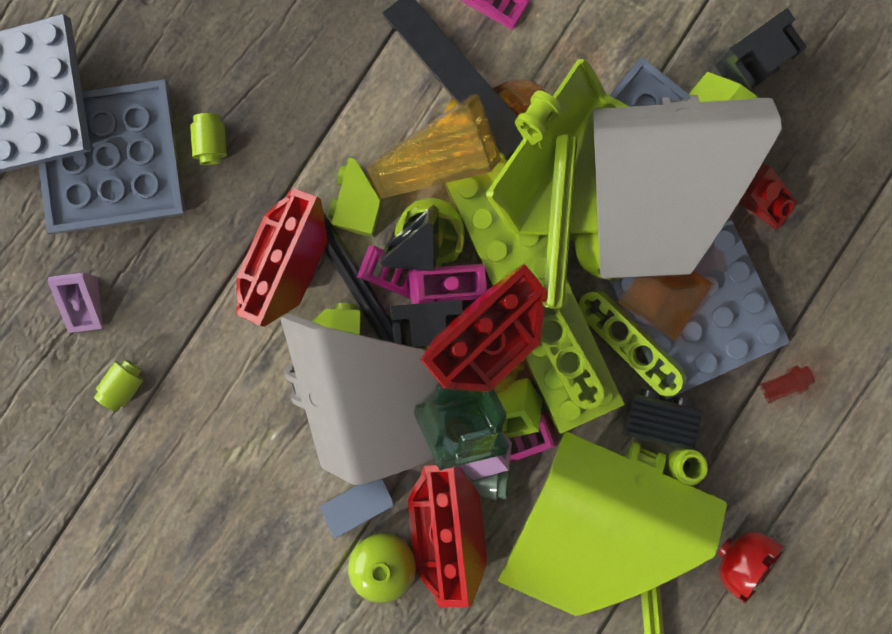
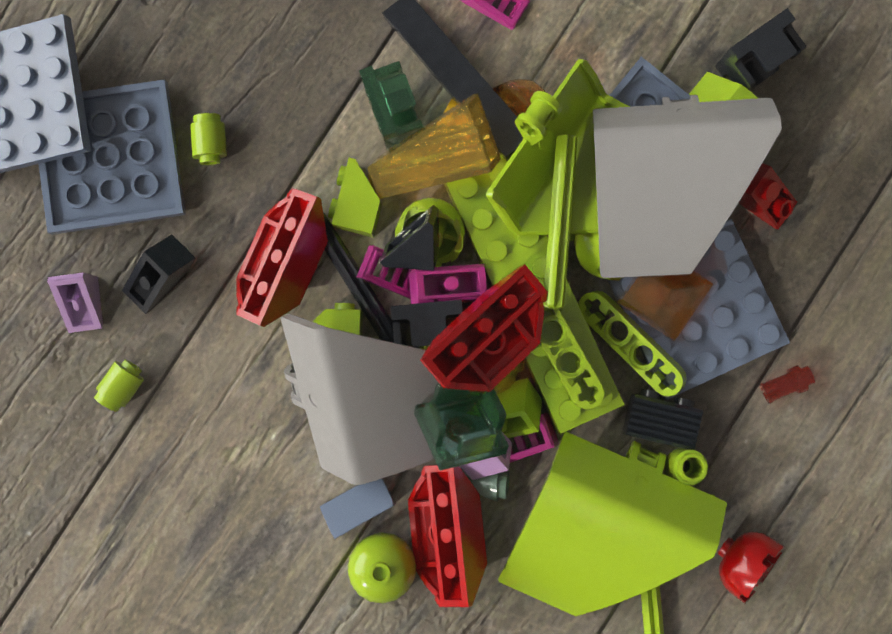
(158, 273): none -> black slope
(391, 102): none -> clear green panel

